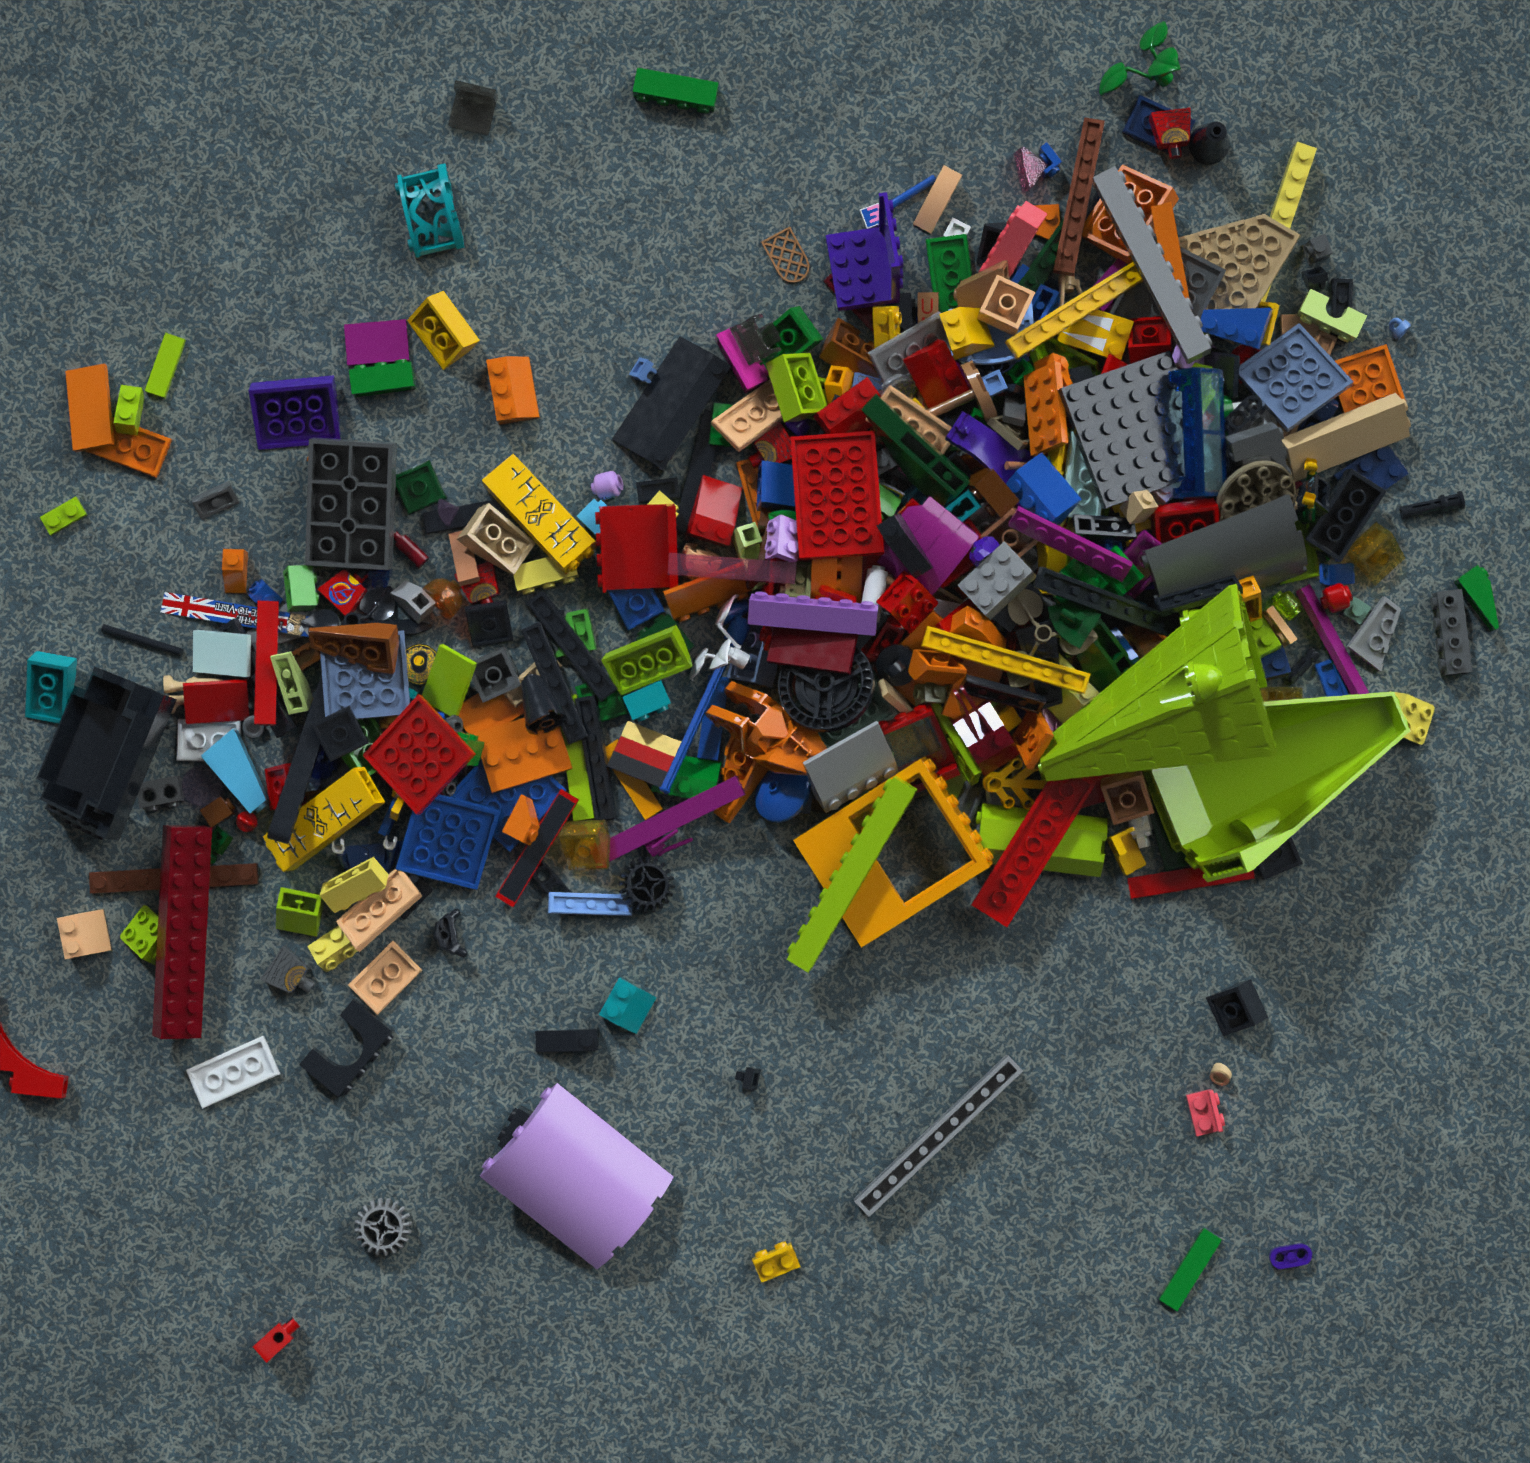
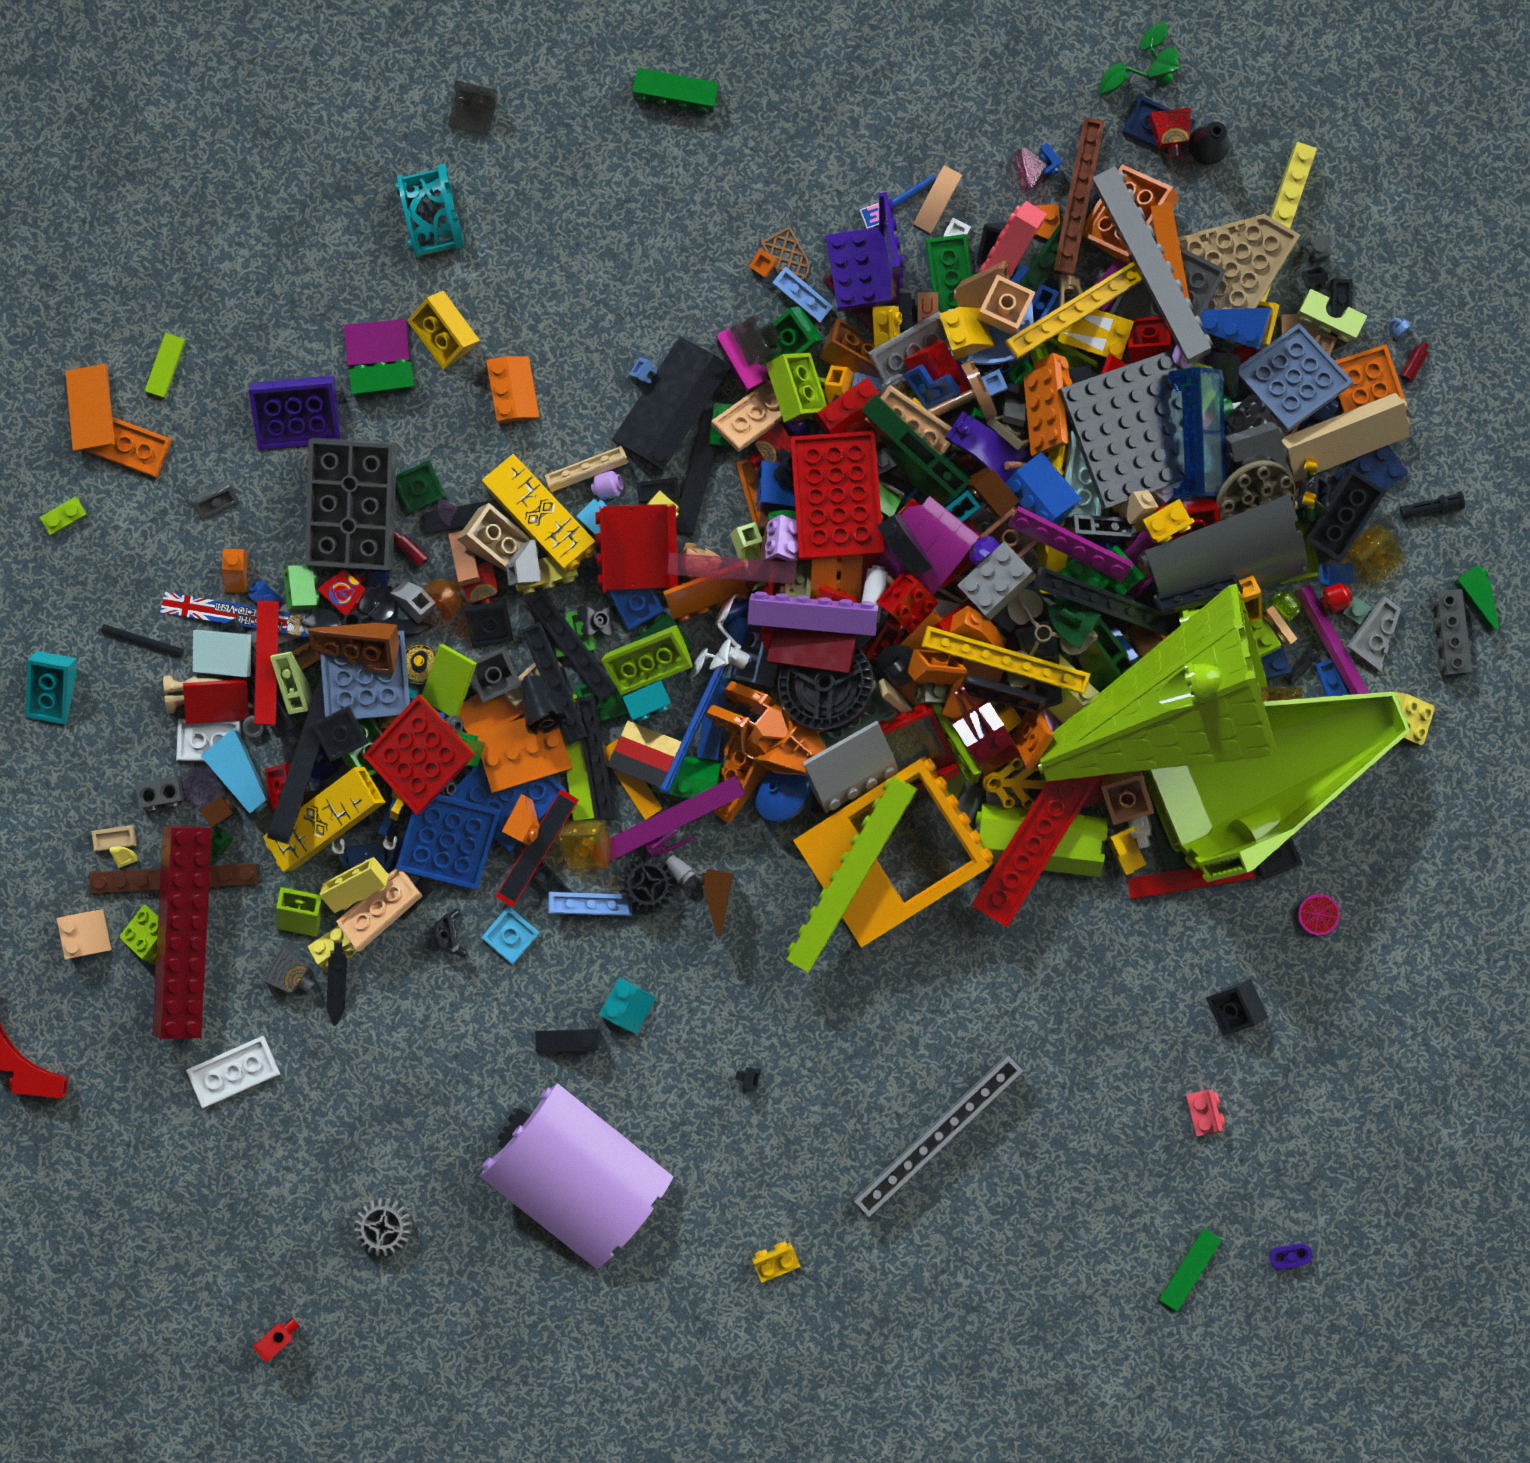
(103, 753): black panel -> none
(114, 837): none -> tan tile
(123, 856): none -> light yellow tile
(129, 410): lime brick -> none
(247, 821): red tile -> none
(336, 983): none -> black piece
(374, 1035): black arch -> none
(385, 977): light nougat tile -> none
(510, 935): none -> medium azure tile
(524, 566): none -> light grey slope
(586, 469): none -> tan tile
(597, 620): none -> black animal
(681, 871): none -> light grey cone
(714, 511): red slope -> none
(717, 891): none -> reddish brown slope
(763, 263): none -> orange plate
(785, 470): none -> black animal
(802, 294): none -> light blue plate
(929, 391): none -> blue plate
(1167, 522): none -> yellow bracket
(1220, 1074): tan tile -> none
(1318, 914): none -> tile
(1415, 362): none -> dark red cylinder

